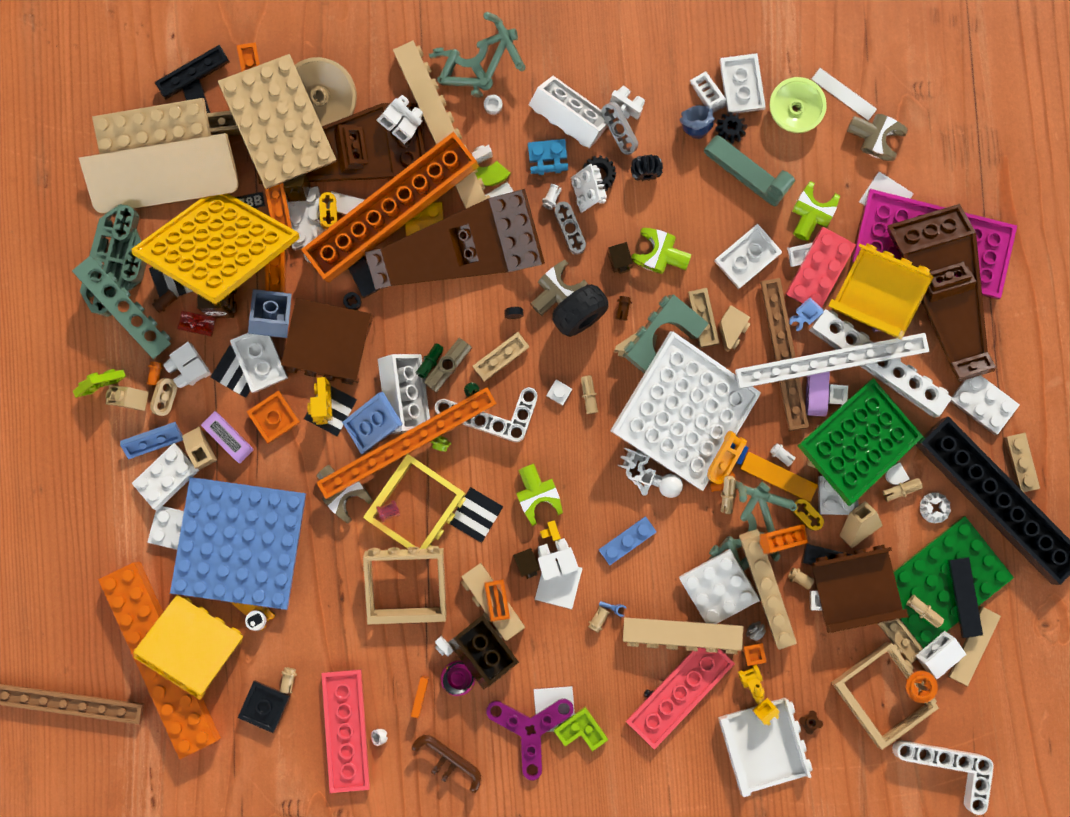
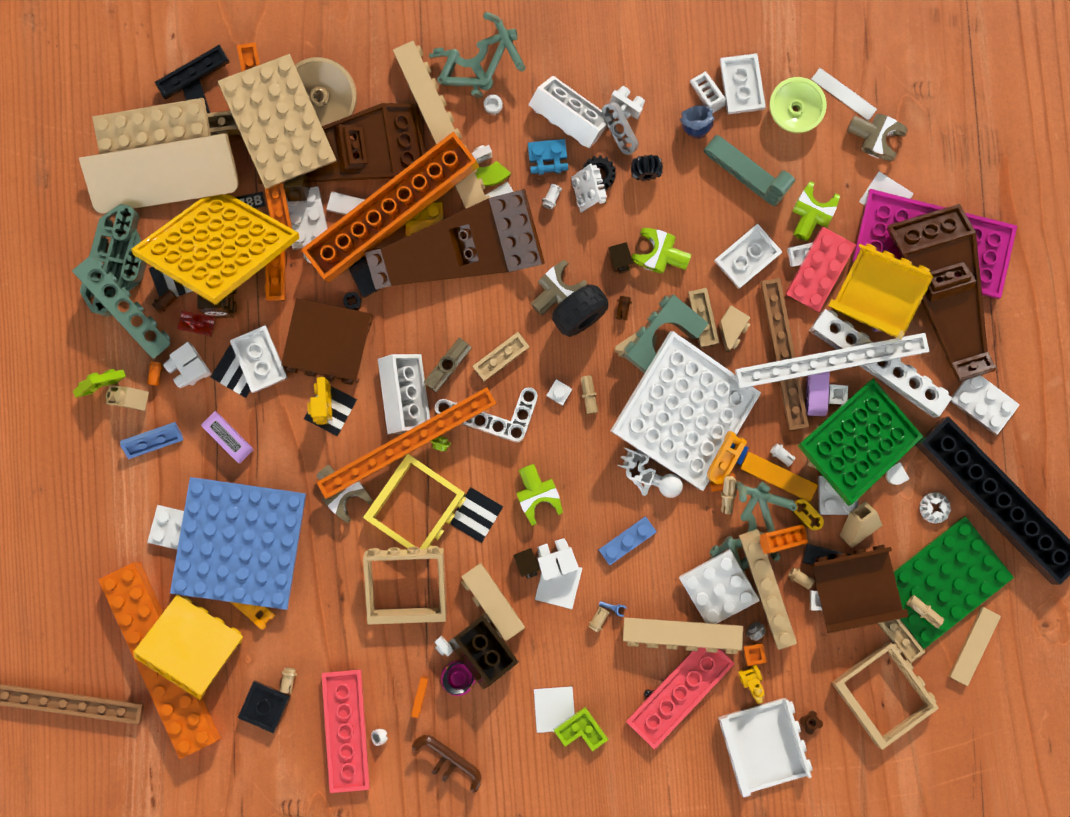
(164, 397): tan plate -> none
(165, 477): white plate -> none
(198, 449): tan slope -> none
(255, 620): white tile -> none
(269, 313): sand blue brick -> none
(273, 417): orange plate -> none
(332, 210): yellow beam -> none
(372, 423): medium blue plate -> none
(388, 511): clear pink bush -> none
(407, 119): white hips -> none
(429, 361): dark green axle -> none
(471, 388): dark green axle -> none
(500, 617): orange tile -> none
(513, 313): black tile -> none
(542, 721): magenta piece -> none
(551, 531): yellow tile -> none
(569, 213): light grey beam -> none
(731, 121): black gear -> none
(766, 711): yellow tile -> none
(808, 312): light blue plate -> none
(903, 489): tan axle -> none
(929, 682): orange gear -> none
(940, 655): white brick -> none
(952, 762): white beam -> none
(965, 597): black tile -> none
(1022, 462): tan plate -> none

